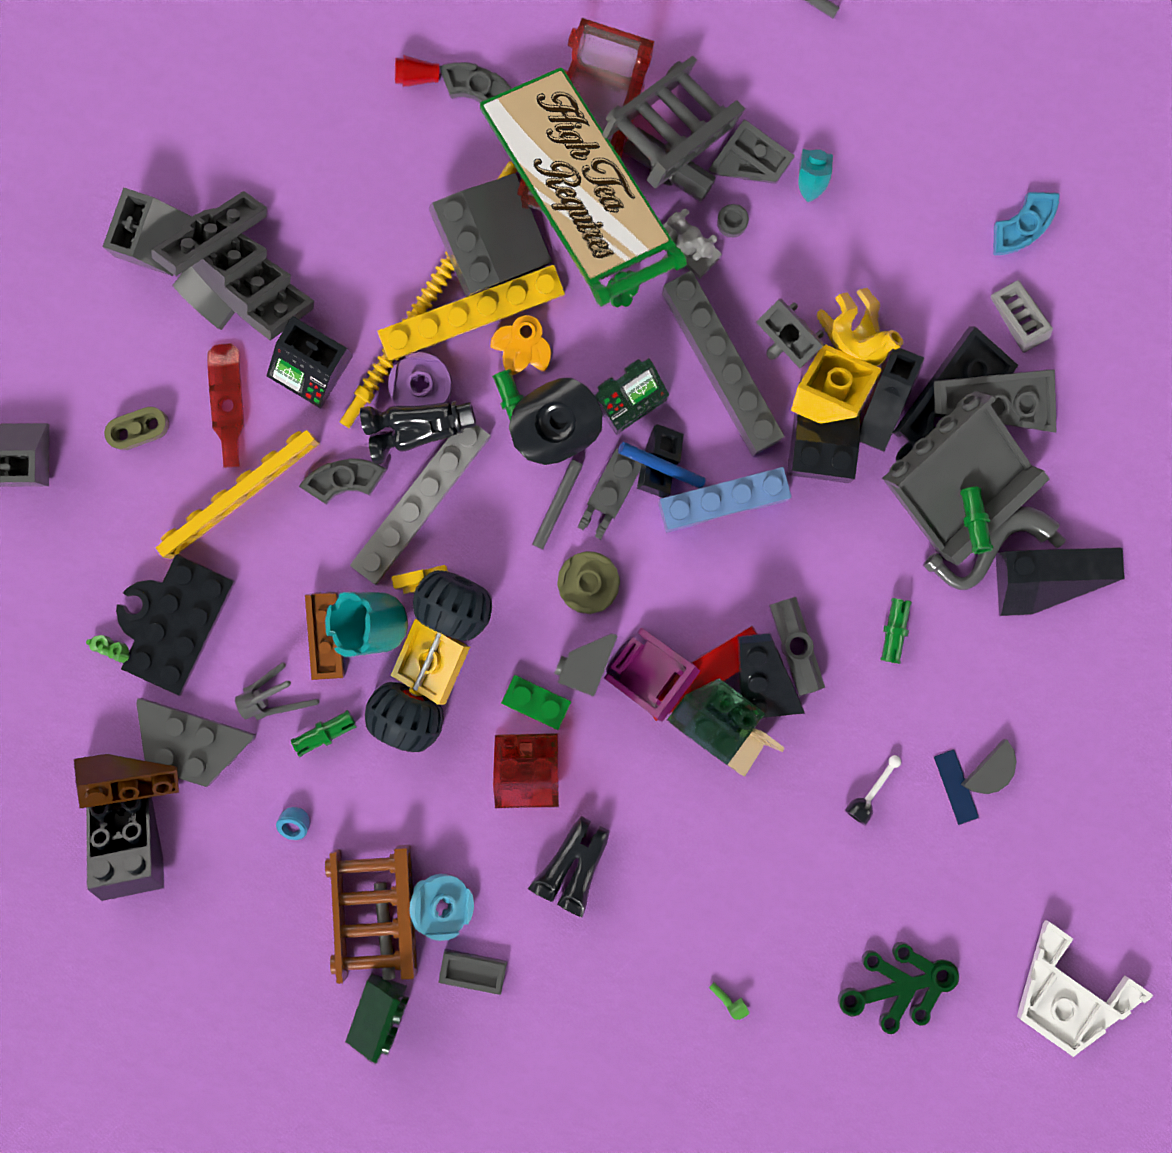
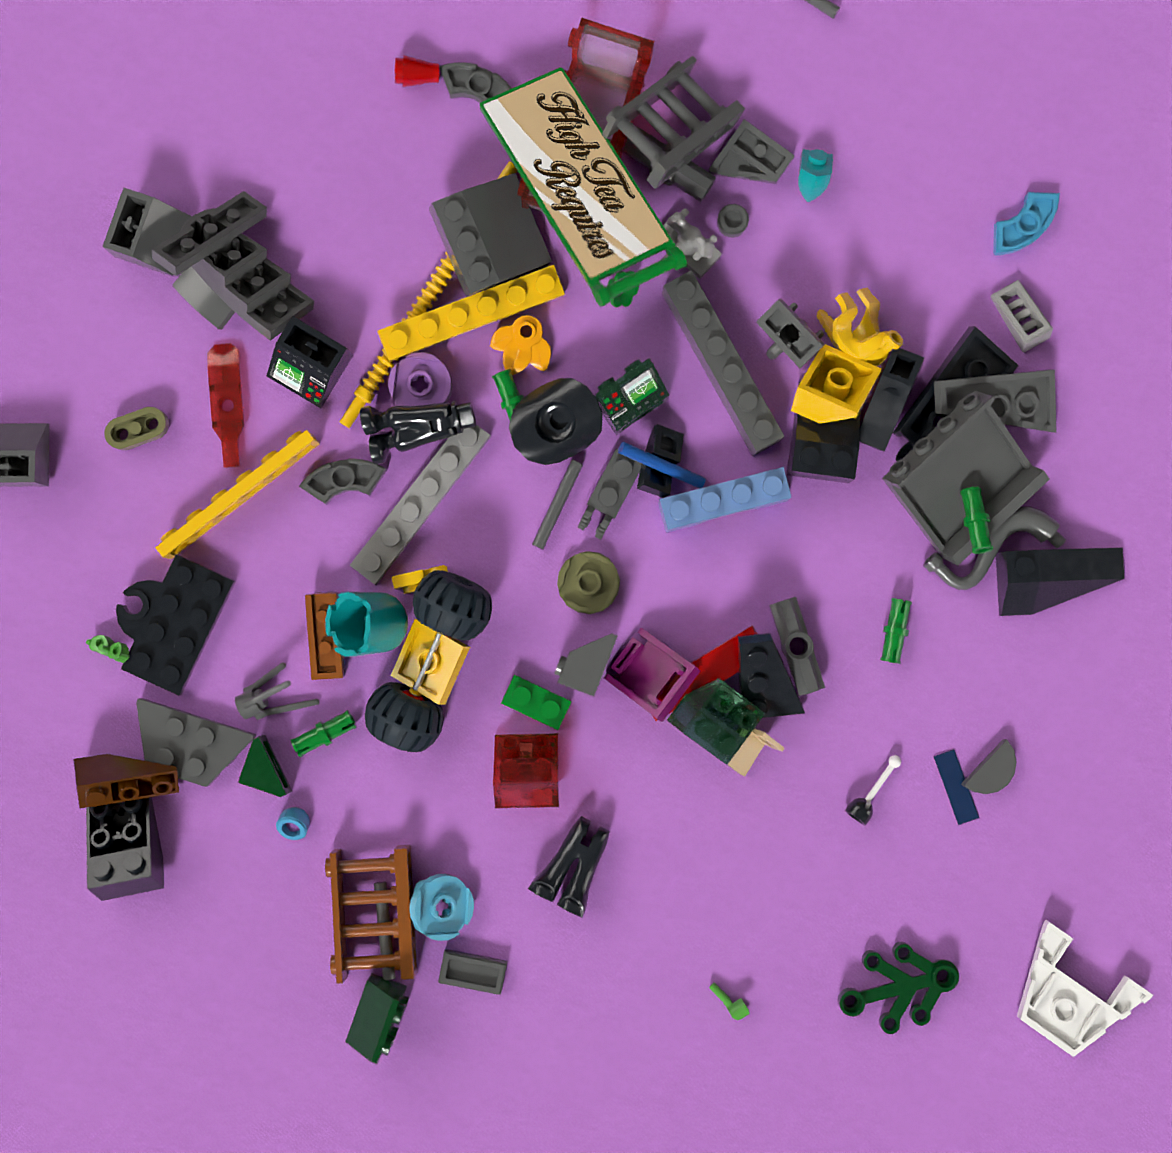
(263, 769): none -> dark green slope

